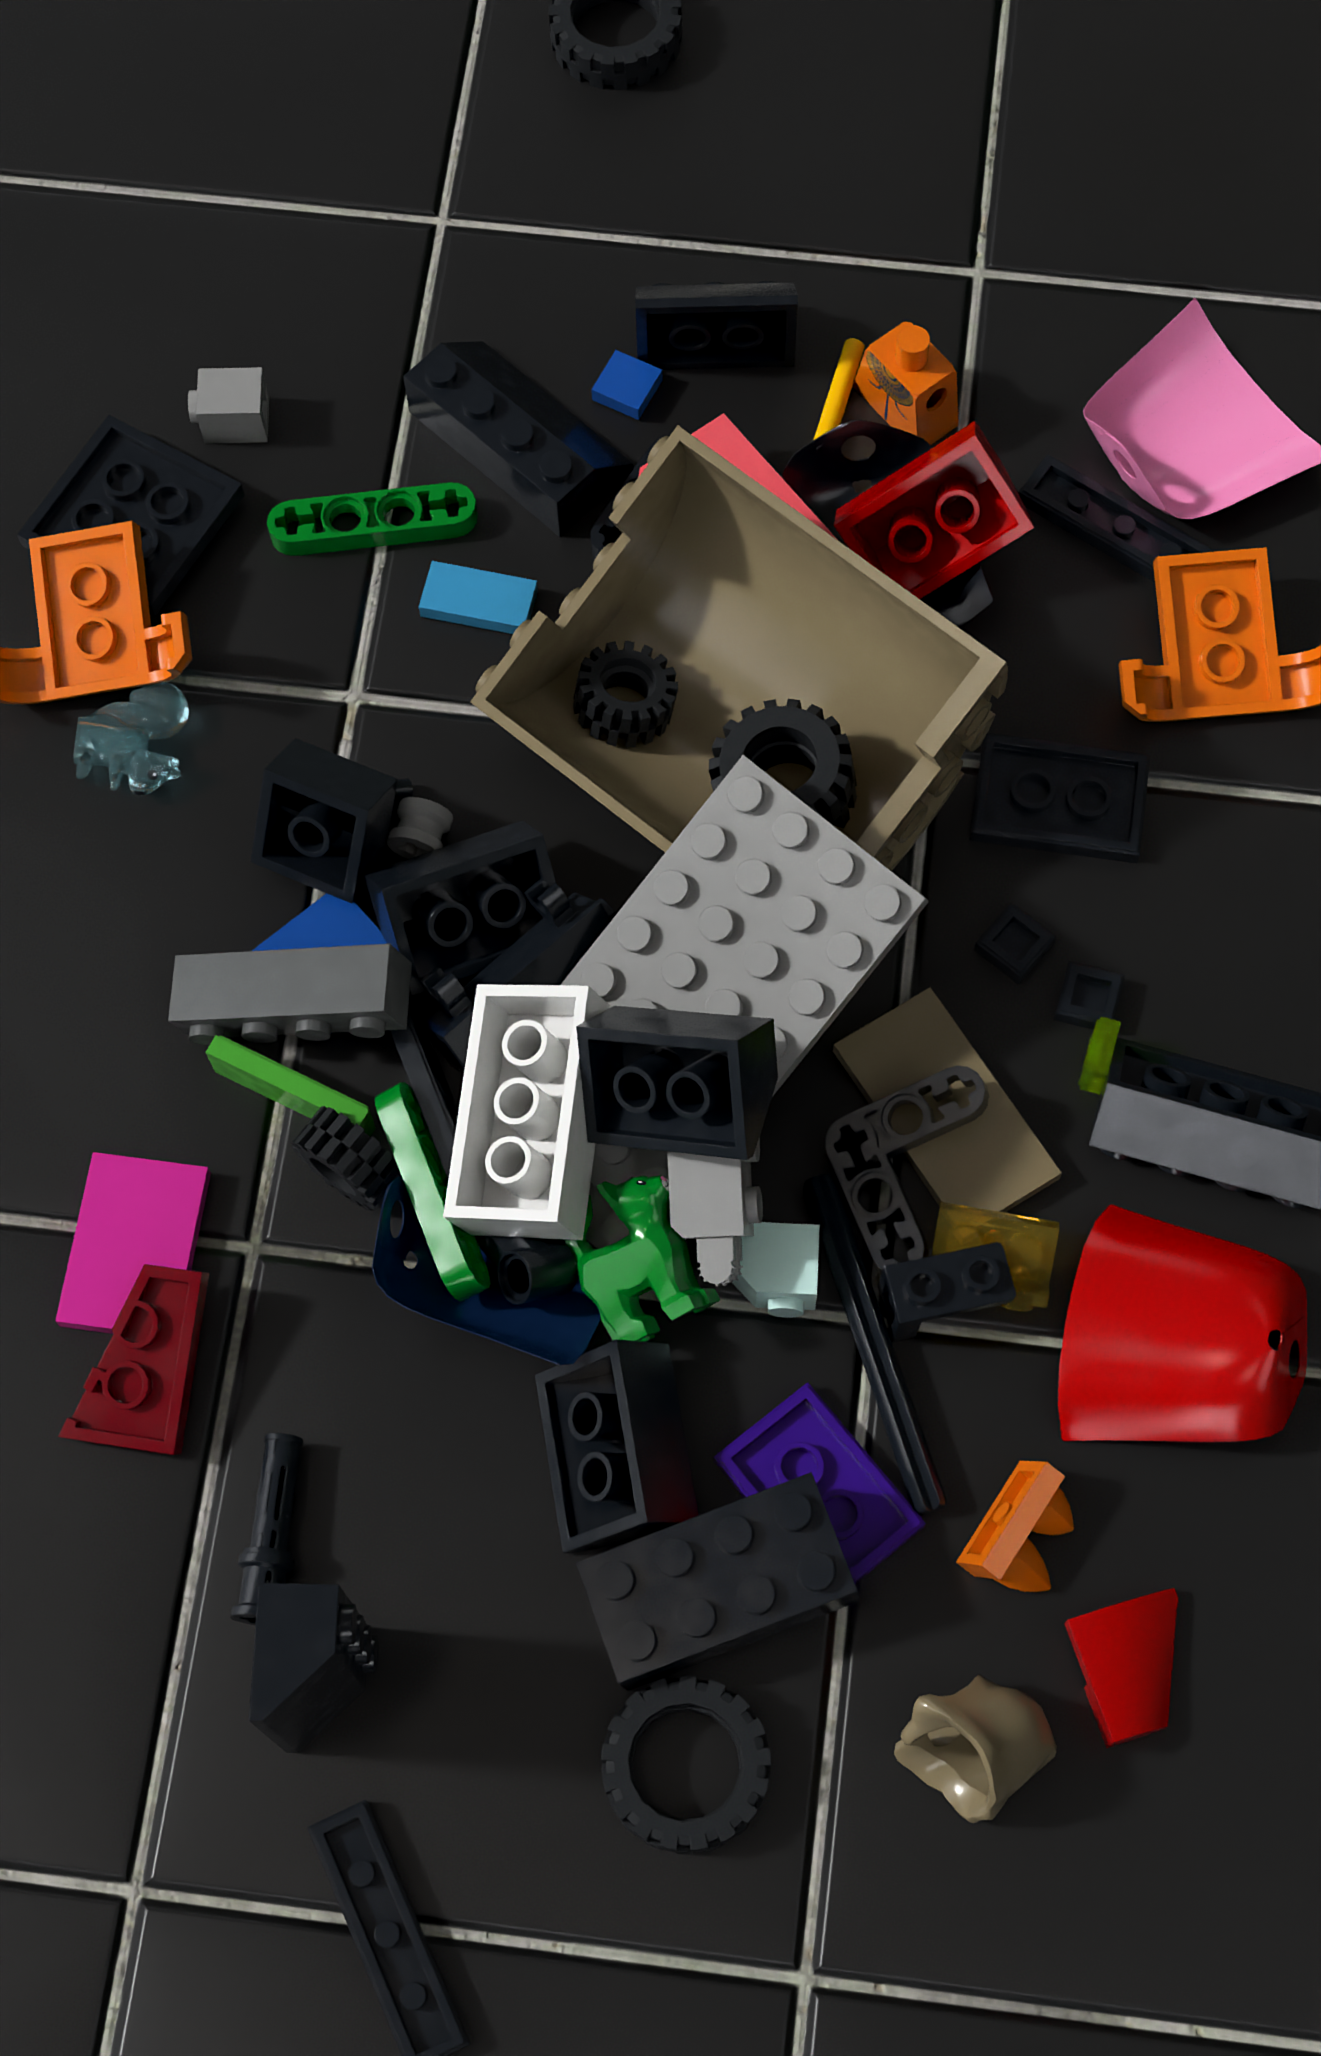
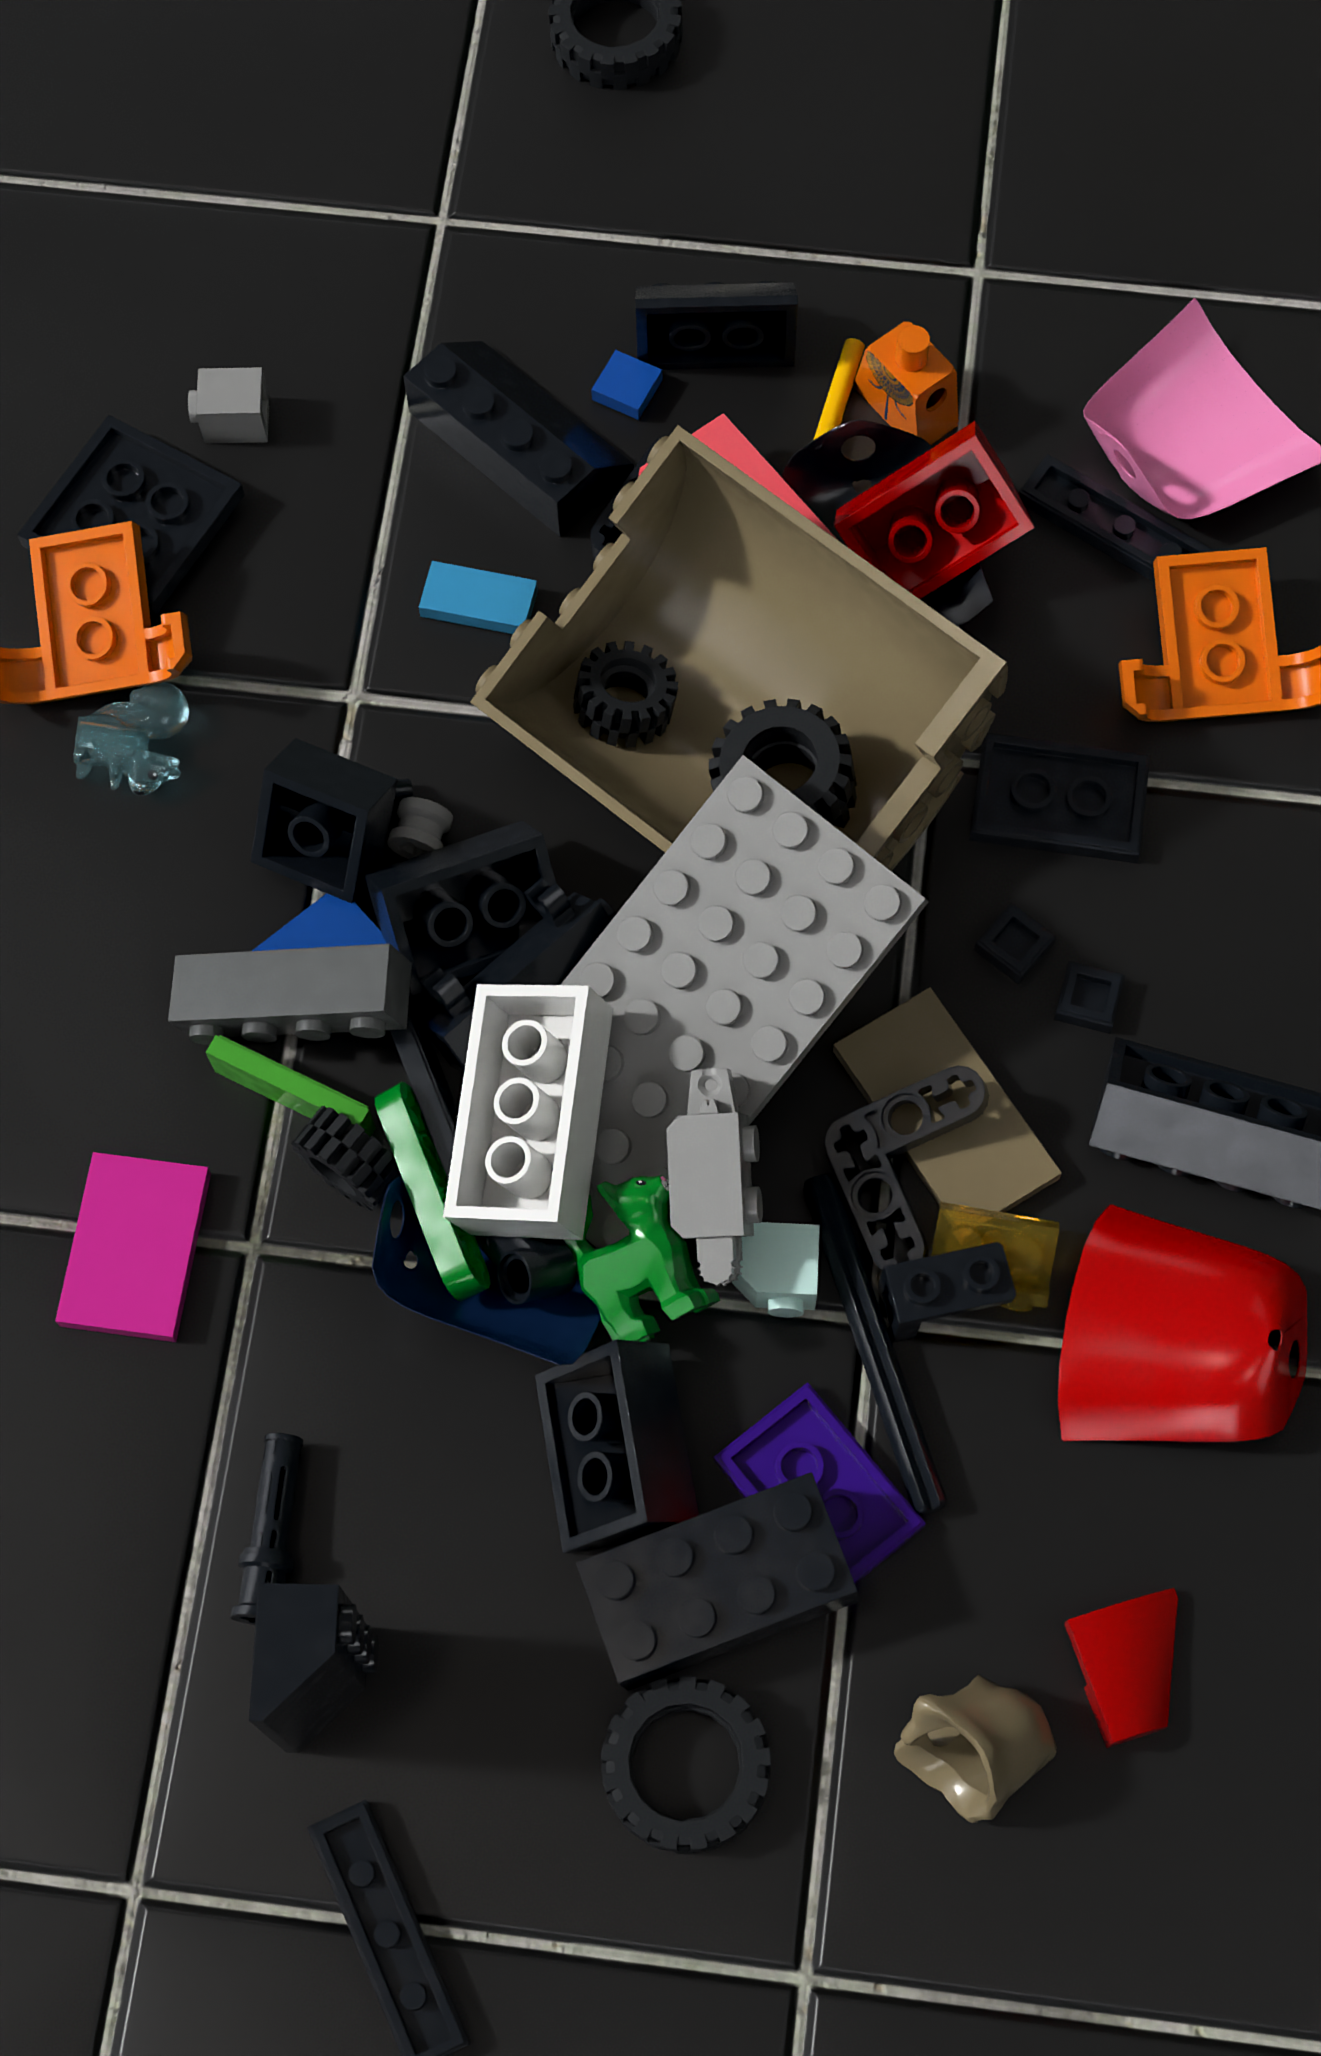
(147, 1371): dark red wing -> none
(373, 528): green beam -> none
(677, 1080): black slope -> none
(1000, 1543): orange tile -> none
(1099, 1055): clear neon green tile -> none

